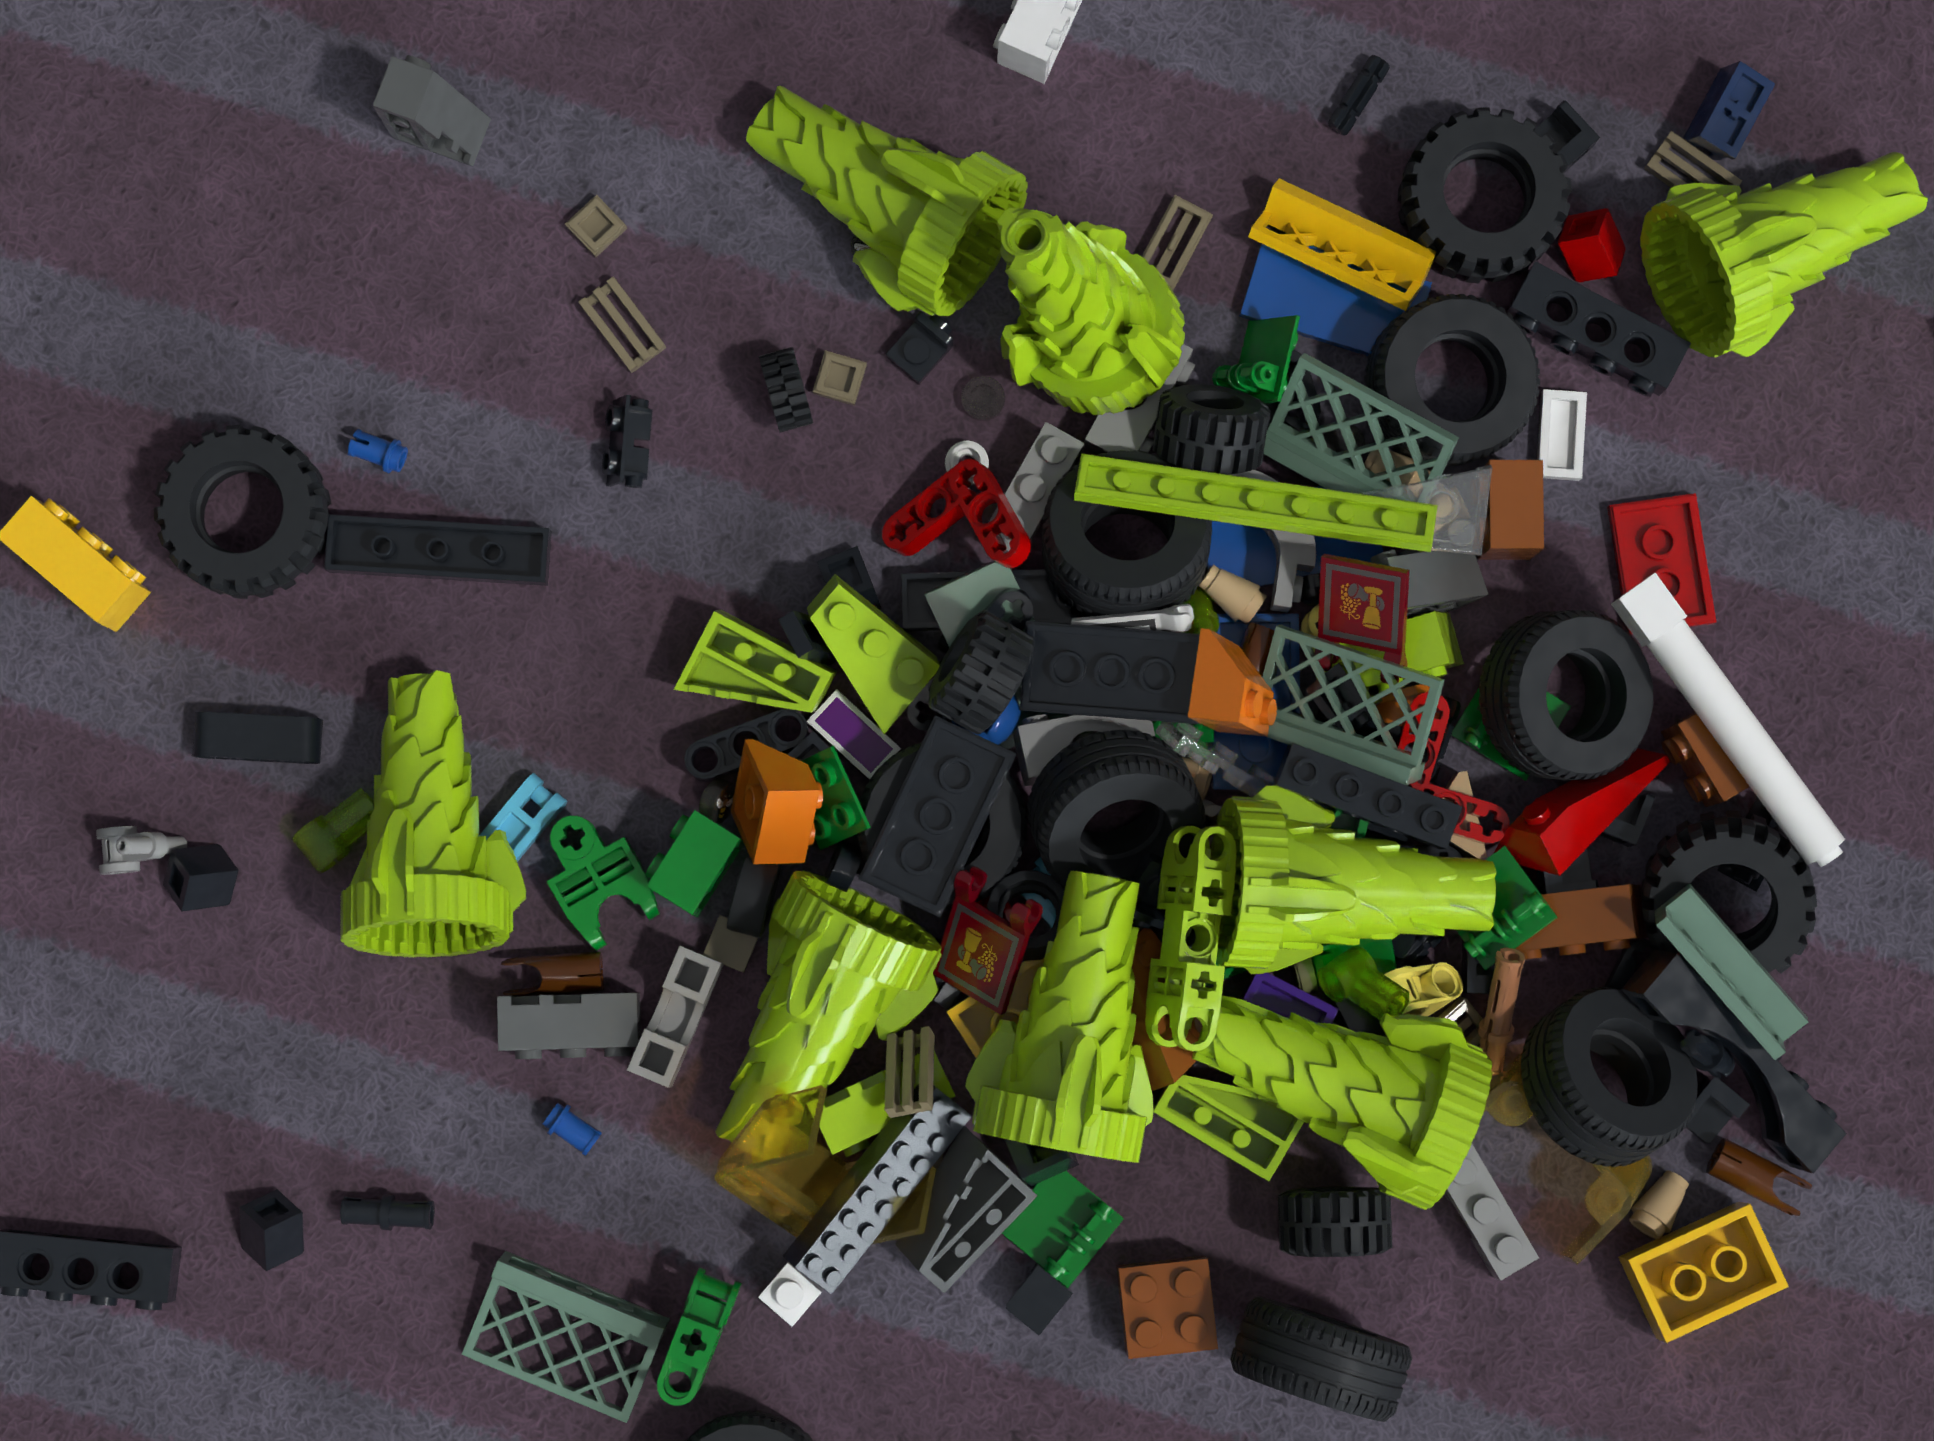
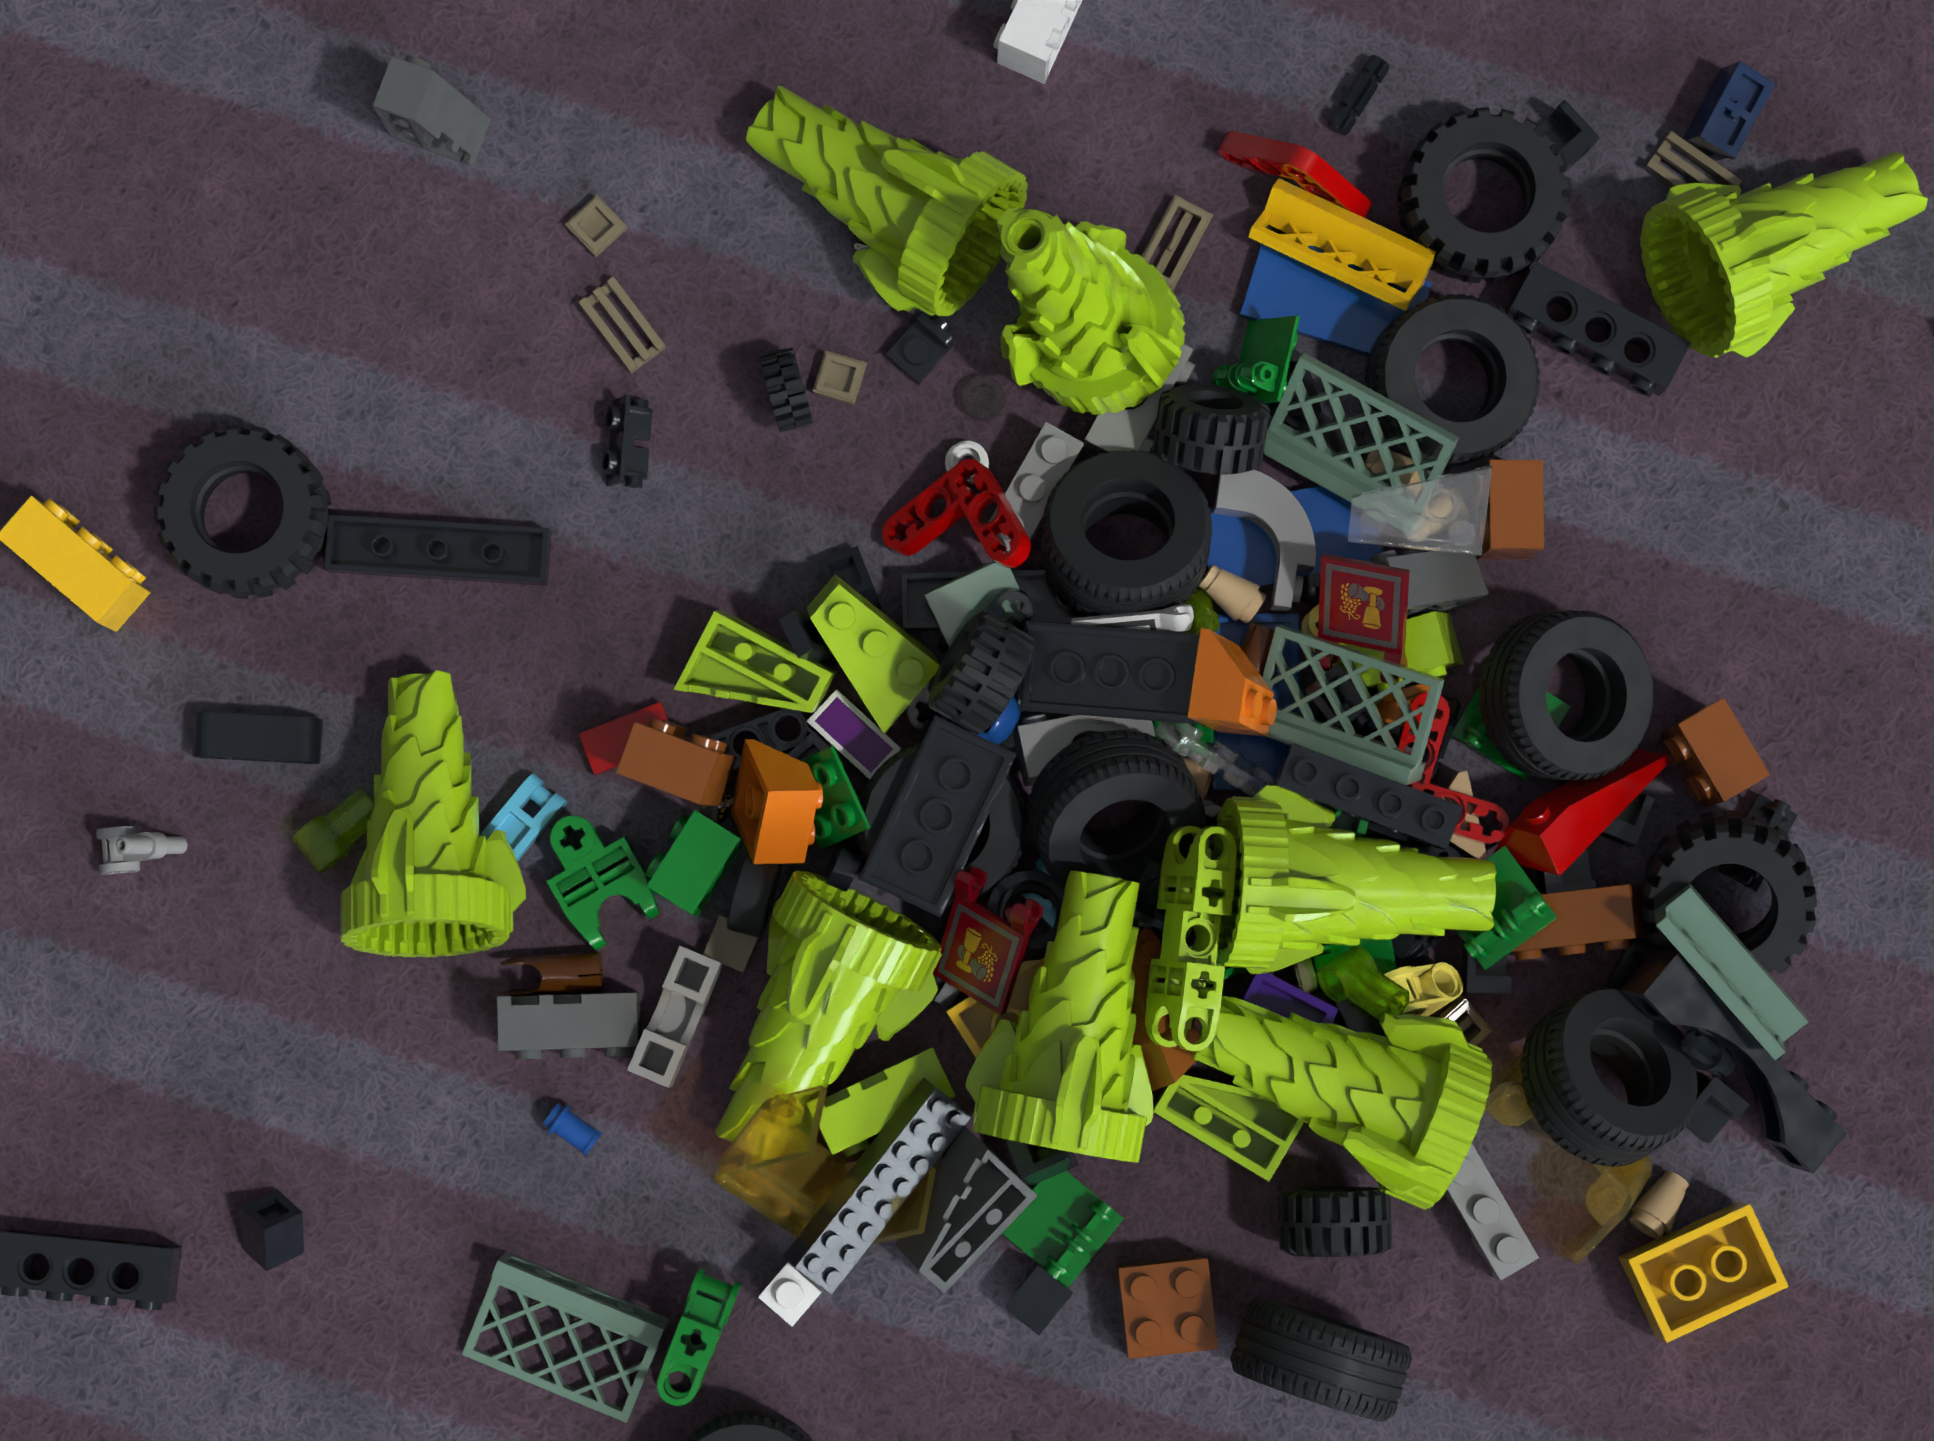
(200, 877): black panel -> none
(378, 451): blue pin -> none
(387, 1212): black pin -> none
(607, 742): none -> red tile
(676, 764): none -> dark orange brick
(895, 1045): dark tan tile -> none
(1255, 502): lime tile -> none
(1295, 163): none -> red beam
(1497, 1027): nougat pin -> none
(1562, 434): white tile -> none
(1592, 245): red panel -> none
(1660, 625): white brick -> none
(1664, 540): red tile -> none
(1751, 1174): reddish brown piece -> none

